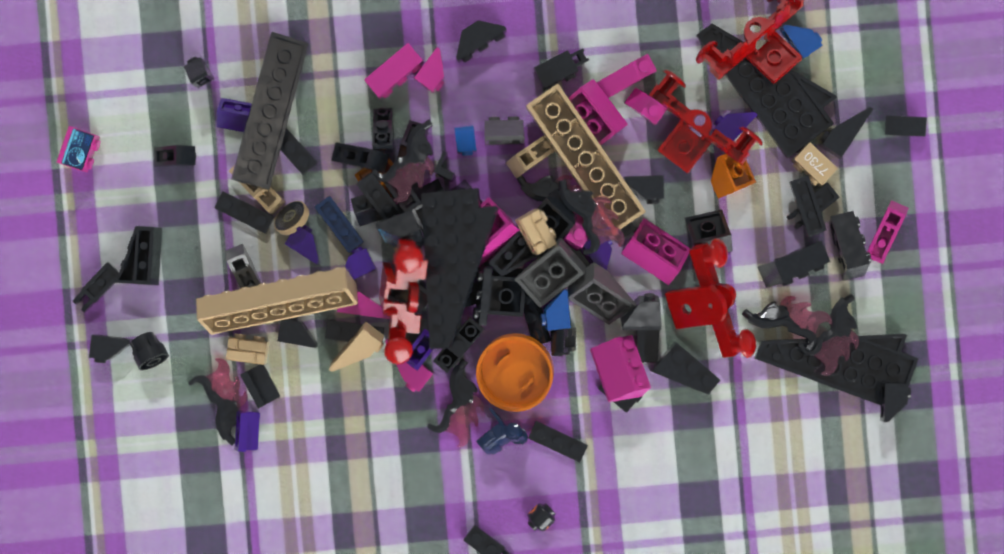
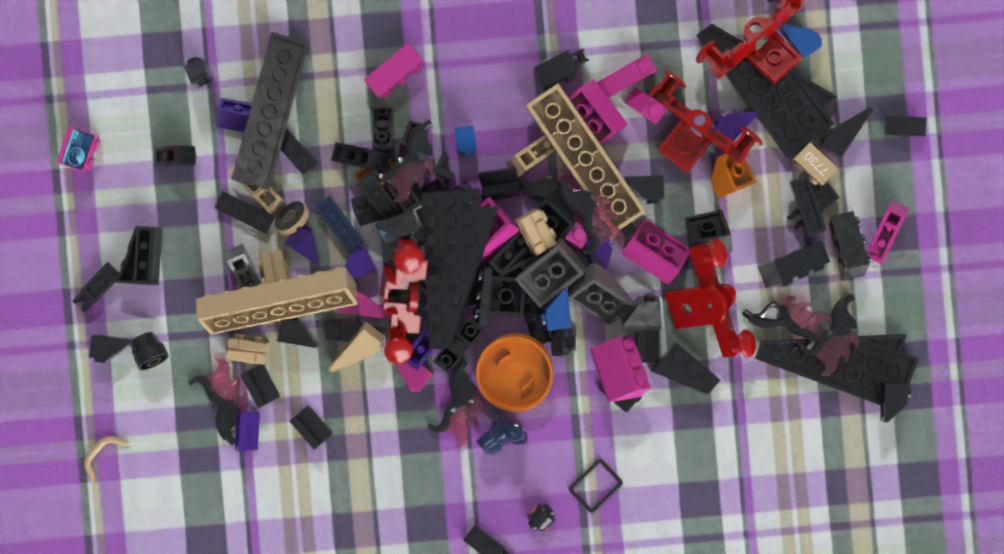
(95, 449): none -> tan animal
(273, 266): none -> tan brick
(311, 427): none -> black panel
(432, 72): dark pink slope -> none
(477, 37): black slope -> none
(500, 184): none -> black panel
(504, 131): dark grey slope -> none
(558, 441): black plate -> none
(585, 474): none -> black piece

